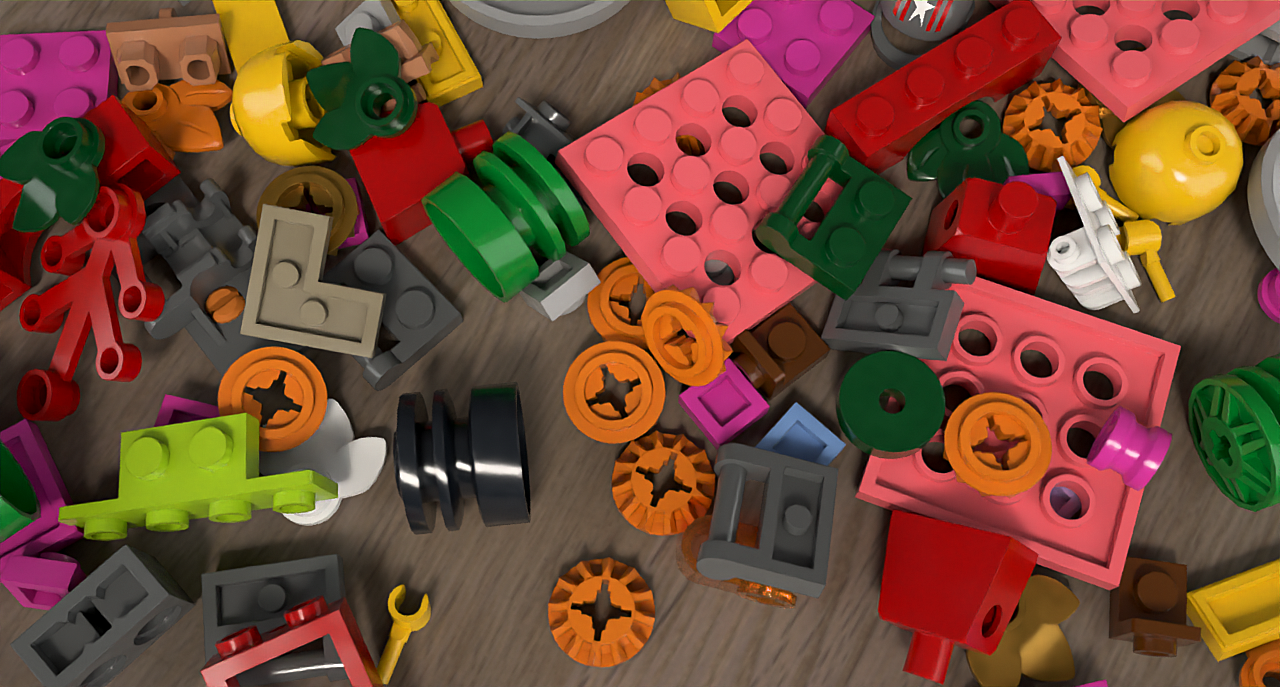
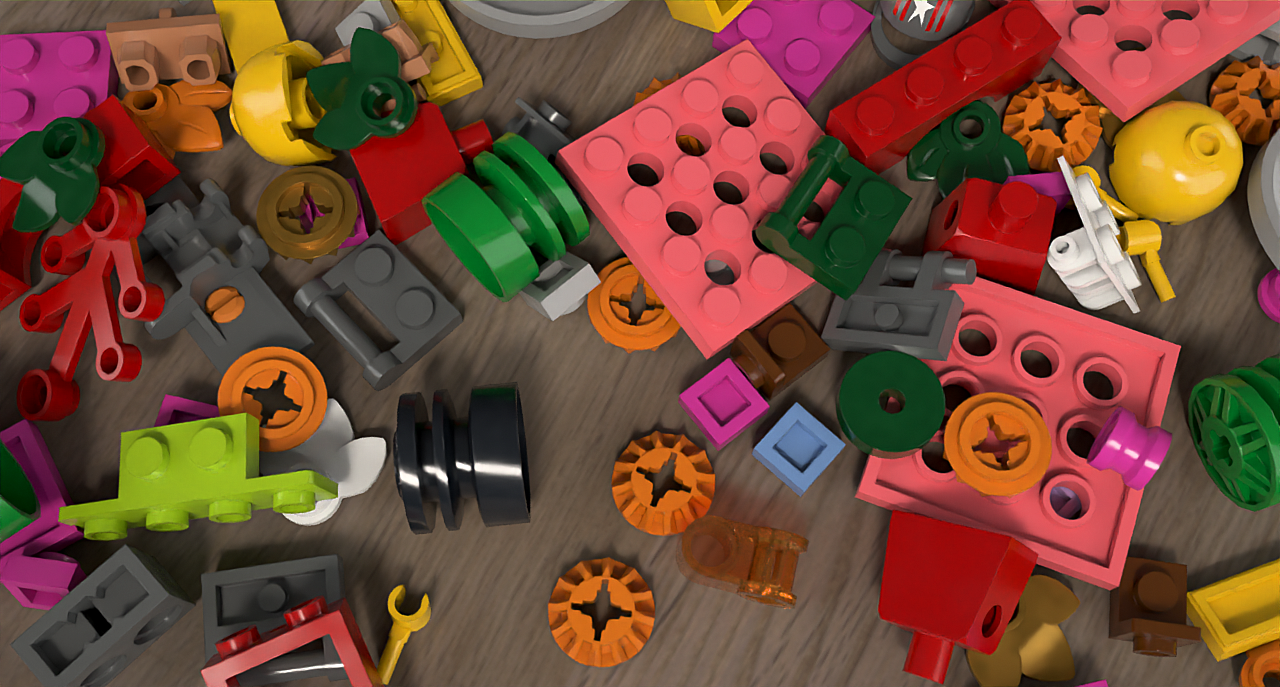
(290, 299): dark tan plate -> none
(586, 381): orange gear -> none
(682, 357): orange gear -> none
(792, 524): dark grey plate -> none

